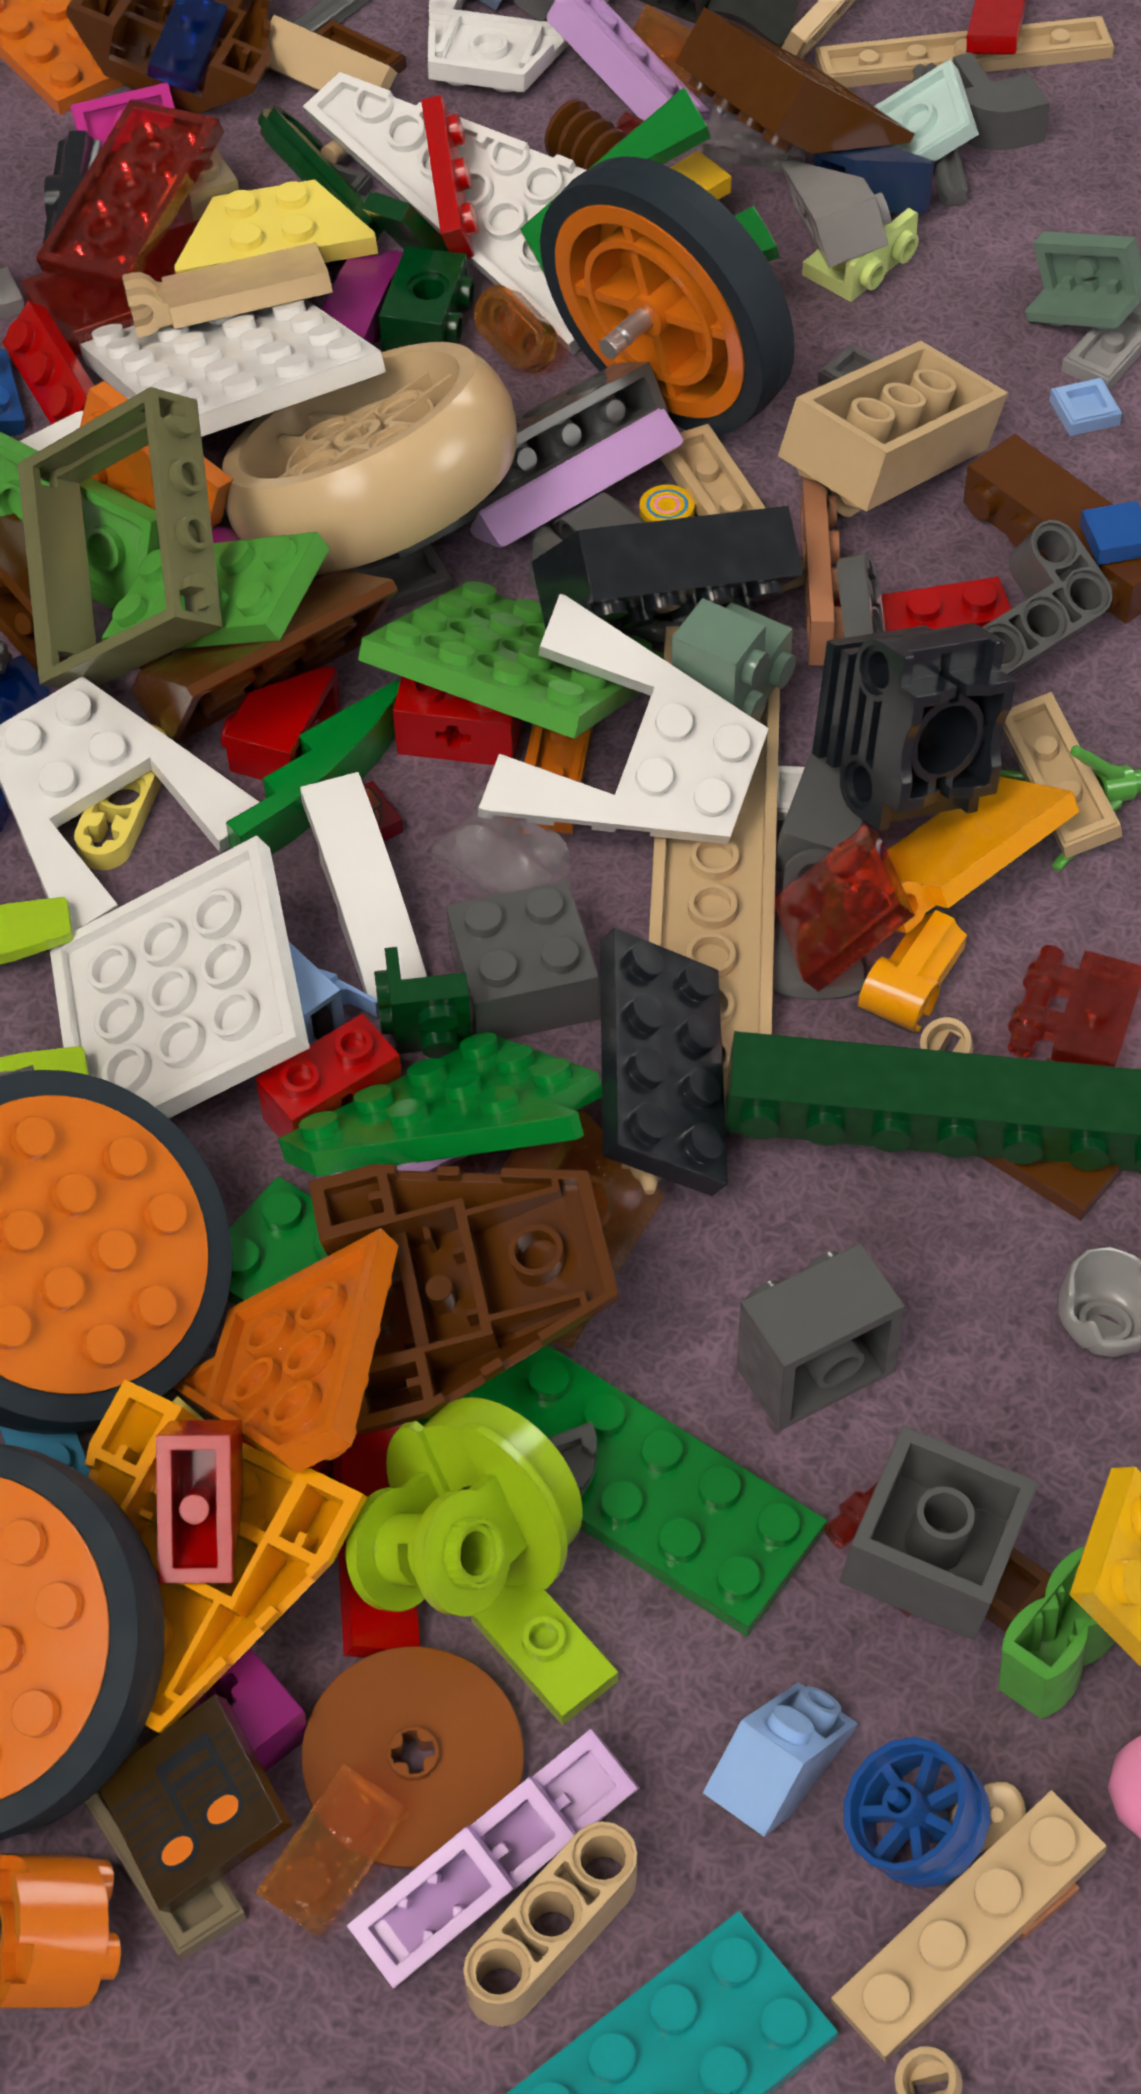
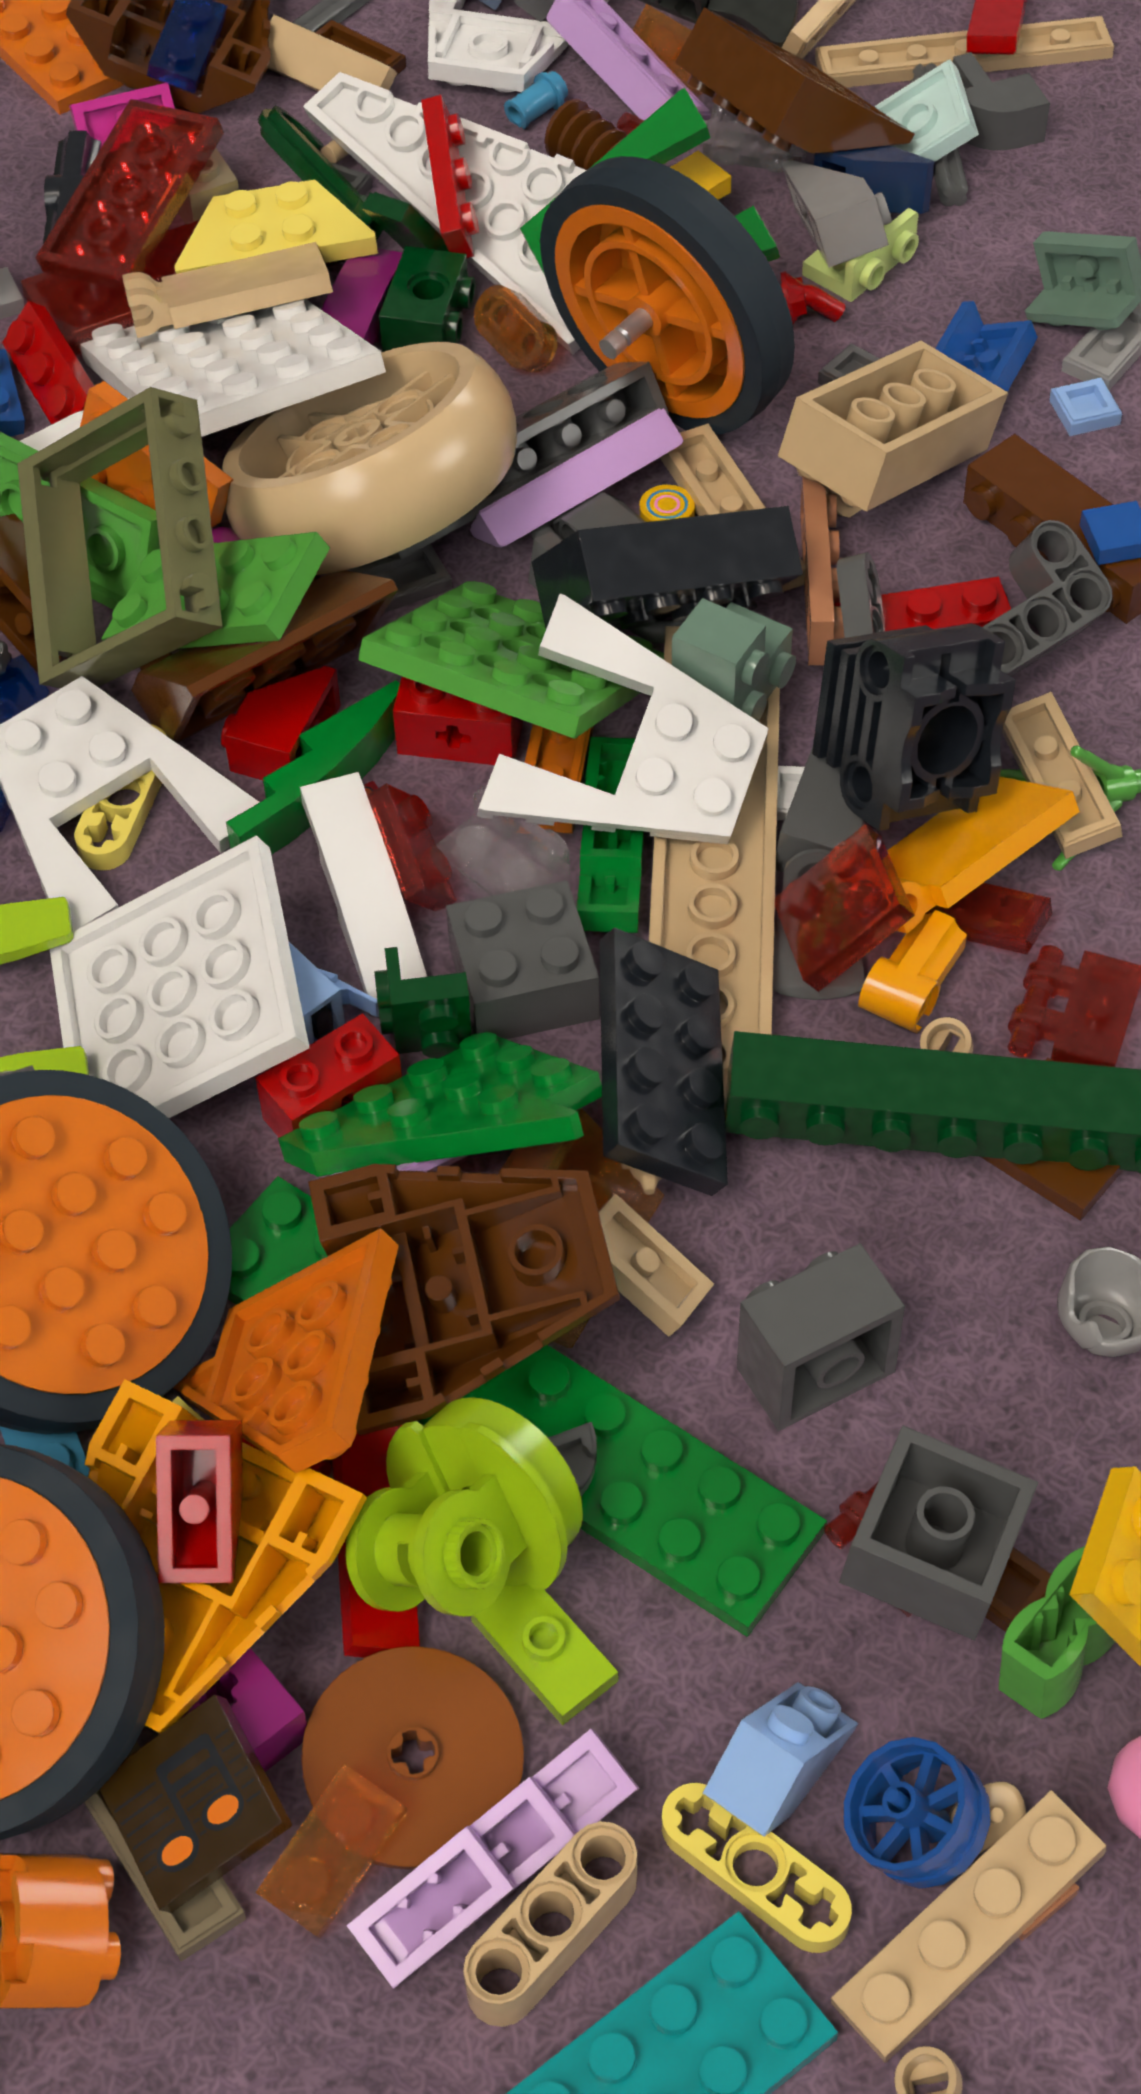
(411, 847): none -> clear red plate
(546, 93): none -> dark azure pin
(609, 860): none -> green slope
(650, 1268): none -> tan plate
(800, 296): none -> red plate
(810, 1887): none -> light yellow beam
(987, 349): none -> blue bracket
(1001, 917): none -> clear red plate

